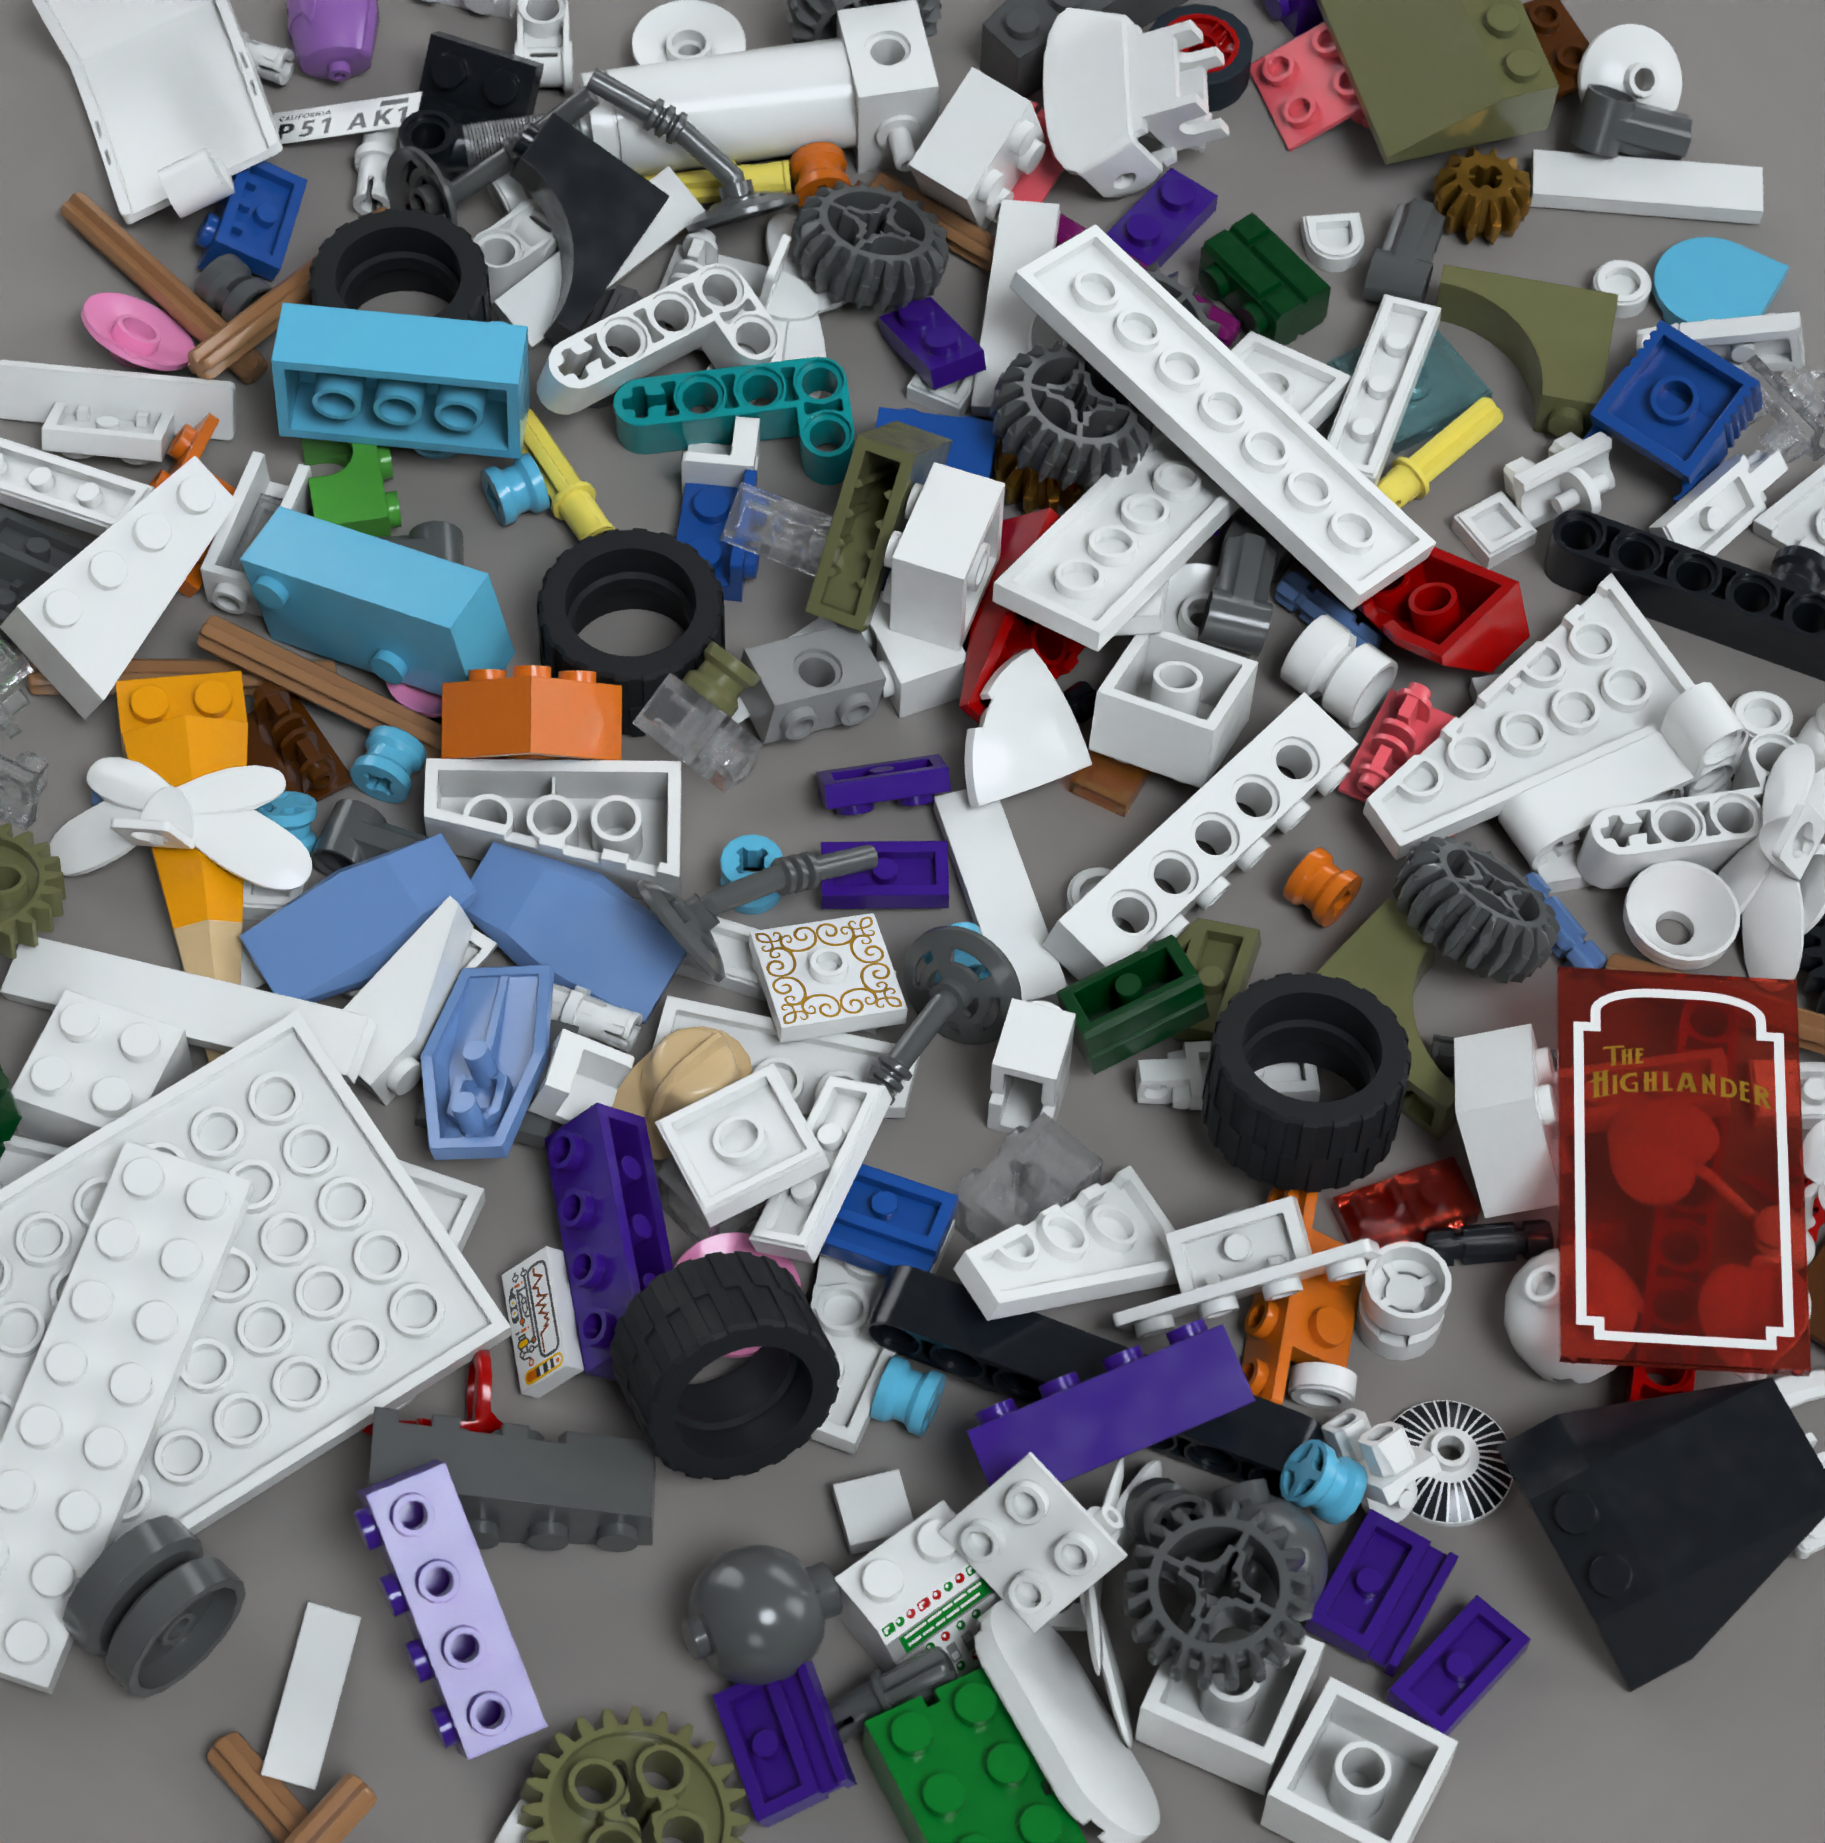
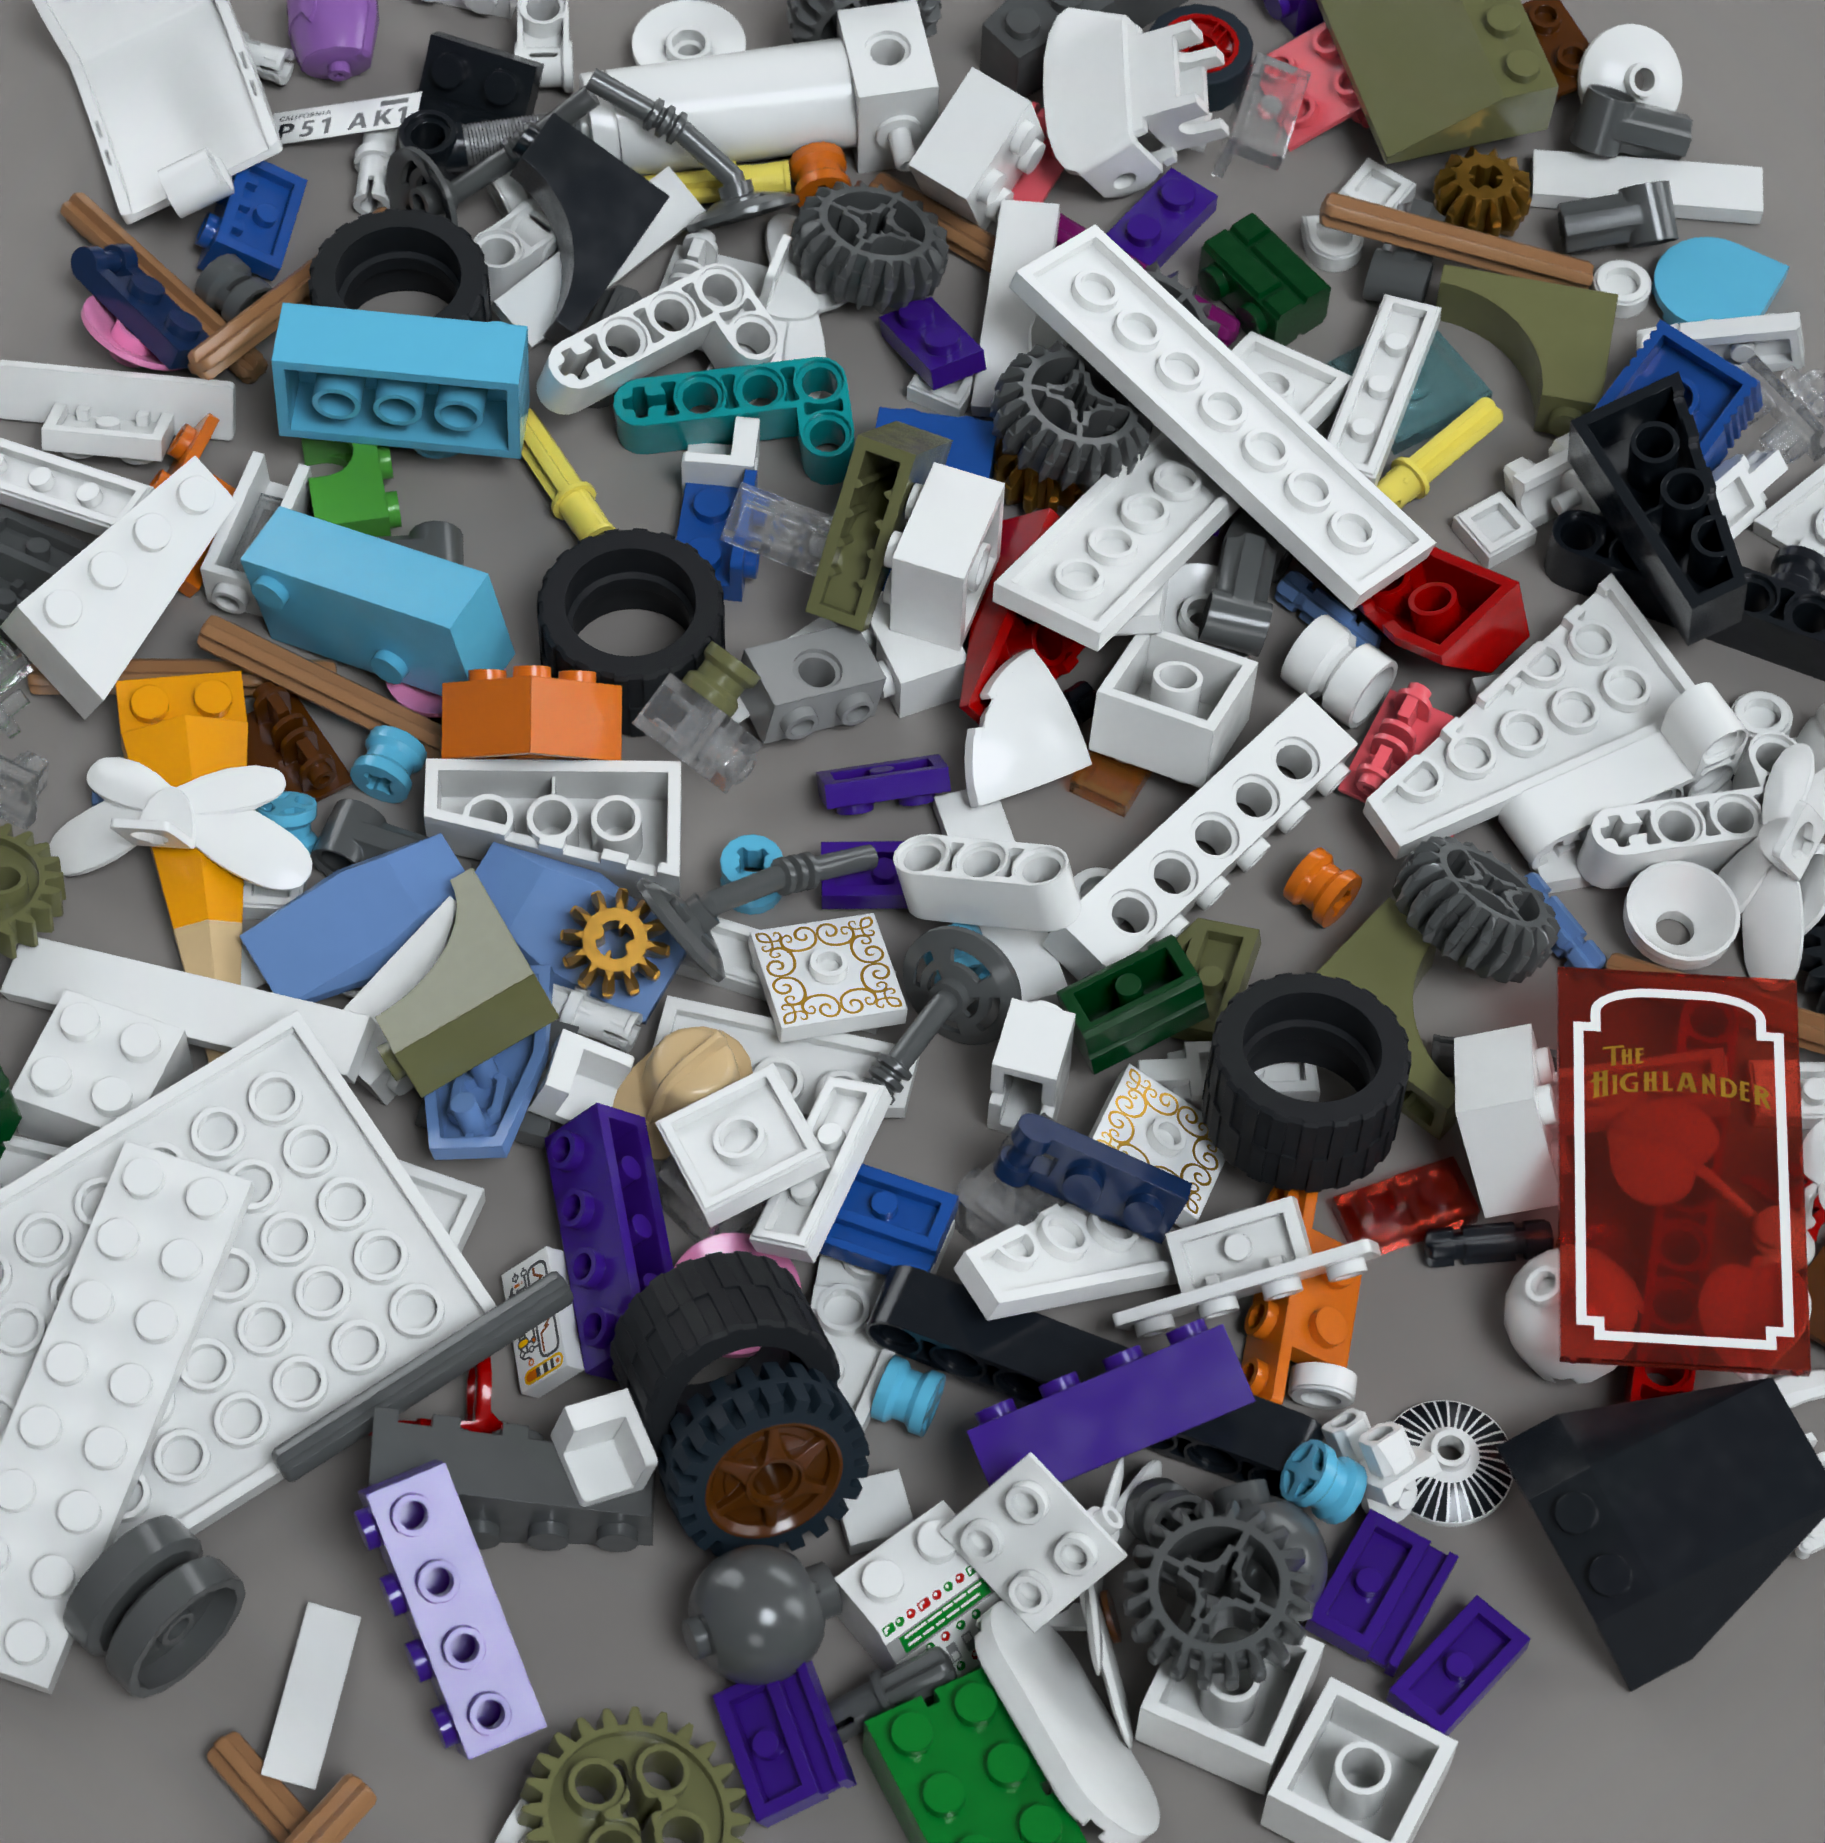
(138, 302): none -> dark blue plate
(423, 1375): none -> dark grey axle
(470, 1001): none -> arch
(515, 489): medium azure wheel -> none
(594, 937): none -> pearl gold gear
(604, 1448): none -> white panel
(763, 1459): none -> black wheel
(987, 882): none -> white beam
(1092, 1177): none -> dark blue plate
(1111, 1616): none -> dark orange piece
(1162, 1131): none -> white plate
(1263, 114): none -> clear panel
(1379, 185): none -> white tile
(1403, 1301): white wheel -> none
(1452, 242): none -> medium nougat axle
(1634, 217): none -> dark grey piece
(1661, 501): none -> black wedge

